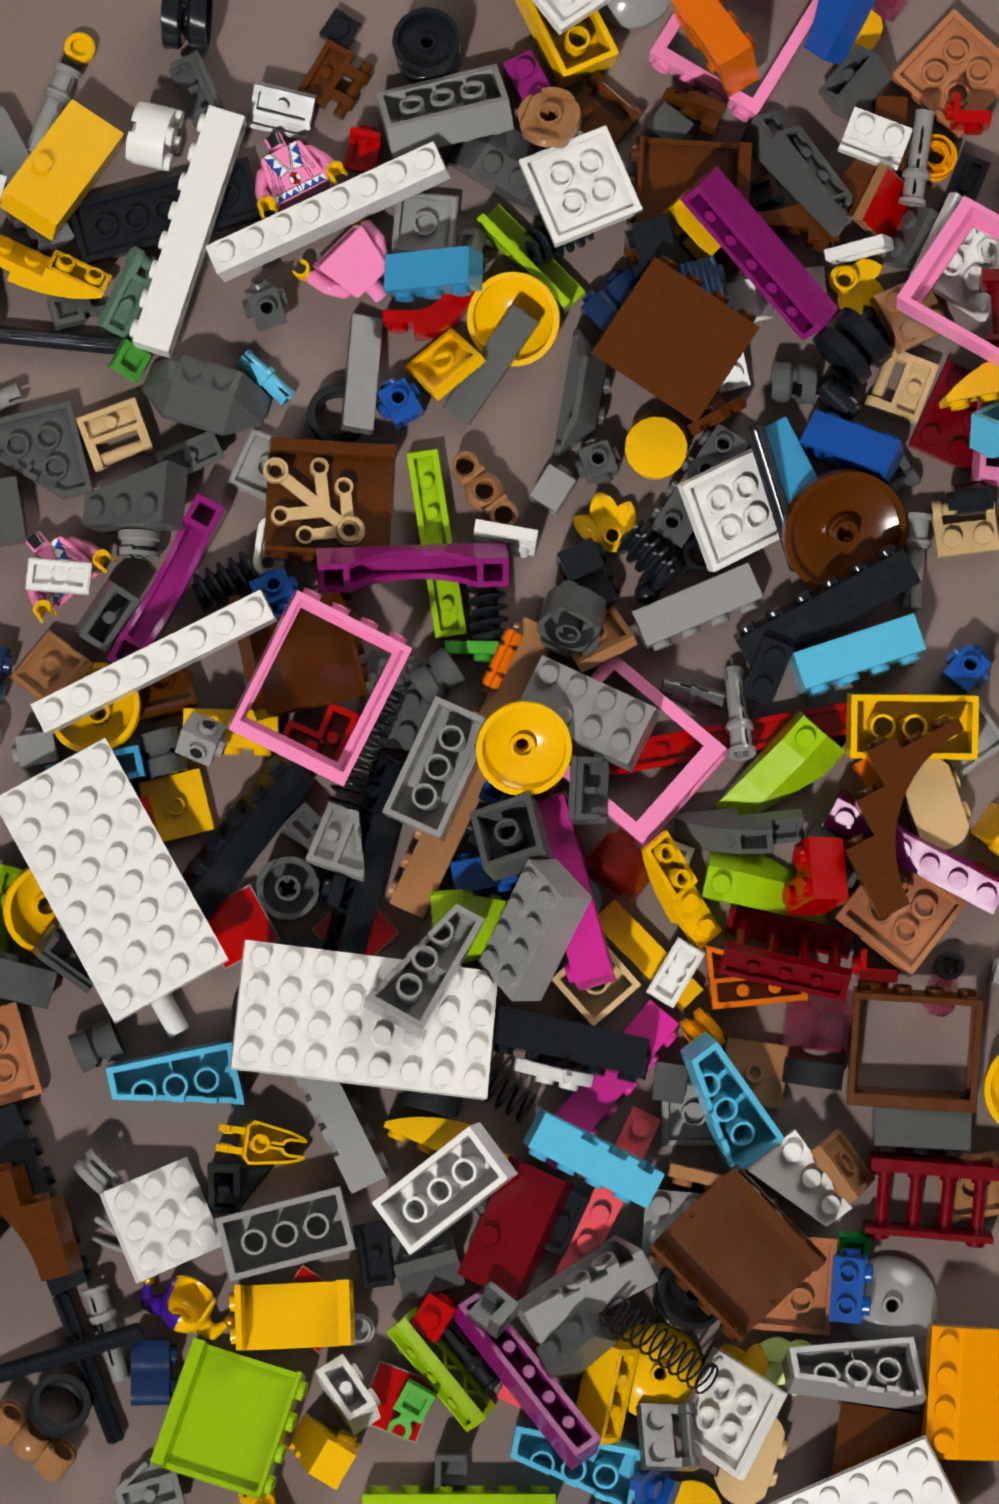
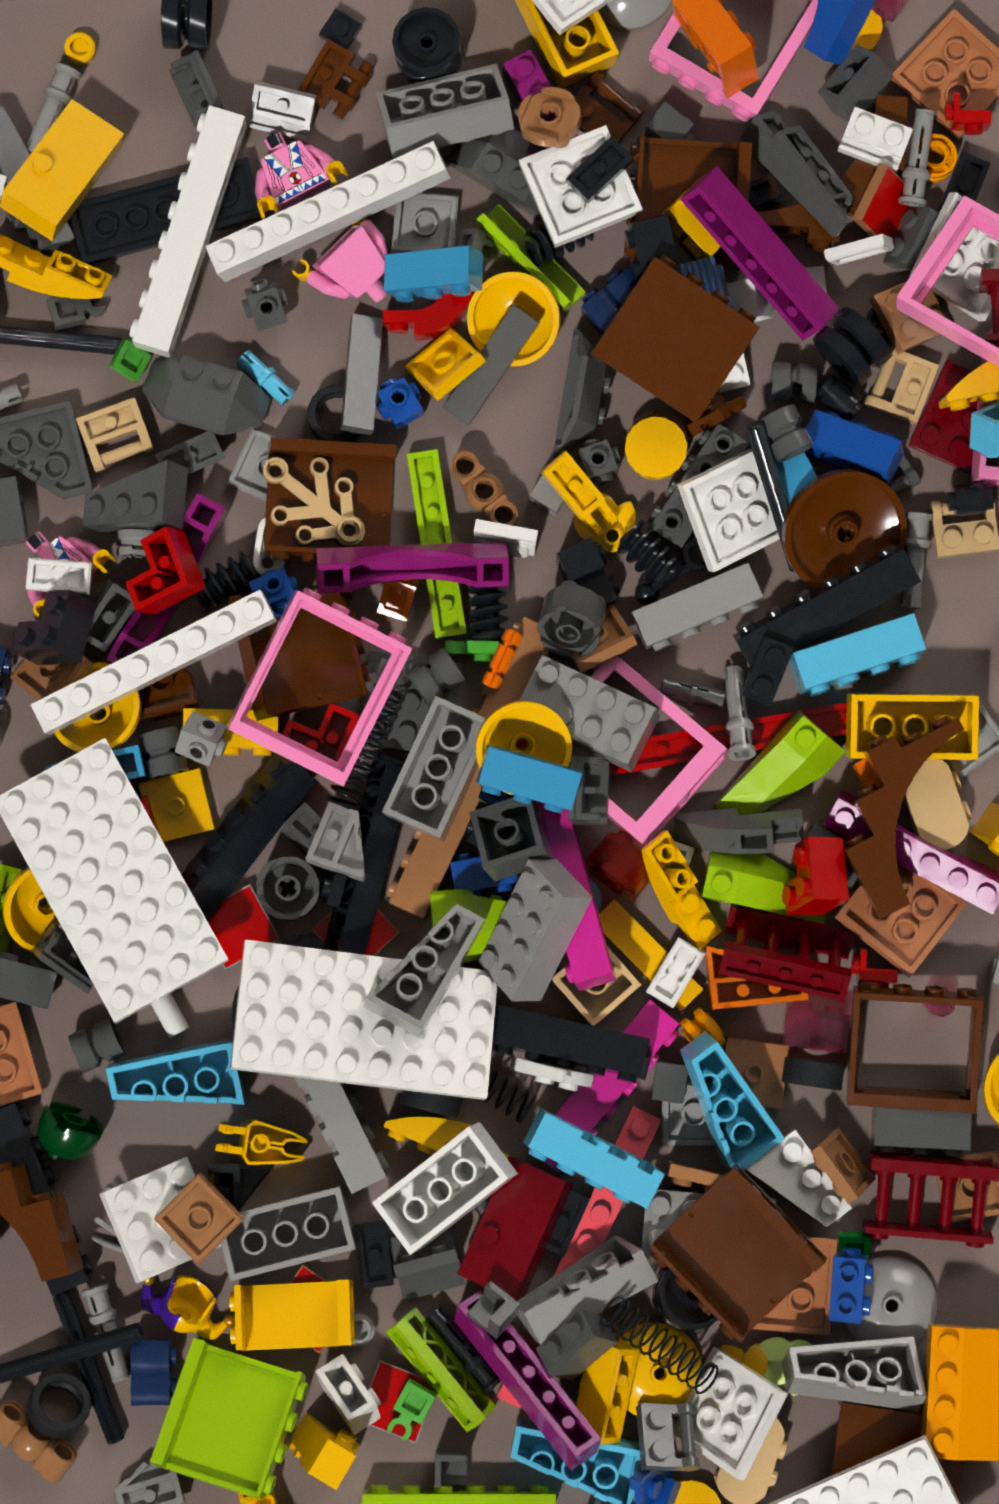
(35, 749): light grey brick -> none
(60, 632): none -> black brick
(66, 1133): none -> dark green cylinder
(93, 1173): light grey wheel -> none
(125, 298): sand green plate -> none
(154, 136): white brick -> none
(172, 572): none -> red brick
(199, 1218): none -> medium nougat plate
(363, 149): red bracket -> none
(398, 598): none -> orange bracket
(434, 1316): red bracket -> none
(528, 778): none -> dark azure brick
(578, 491): none -> yellow hinge
(599, 169): none -> black plate
(697, 107): reddish brown plate -> none
(786, 434): none -> dark grey wheel
(861, 285): yellow plate -> none
(939, 965): black bush -> none
(961, 678): blue brick -> none

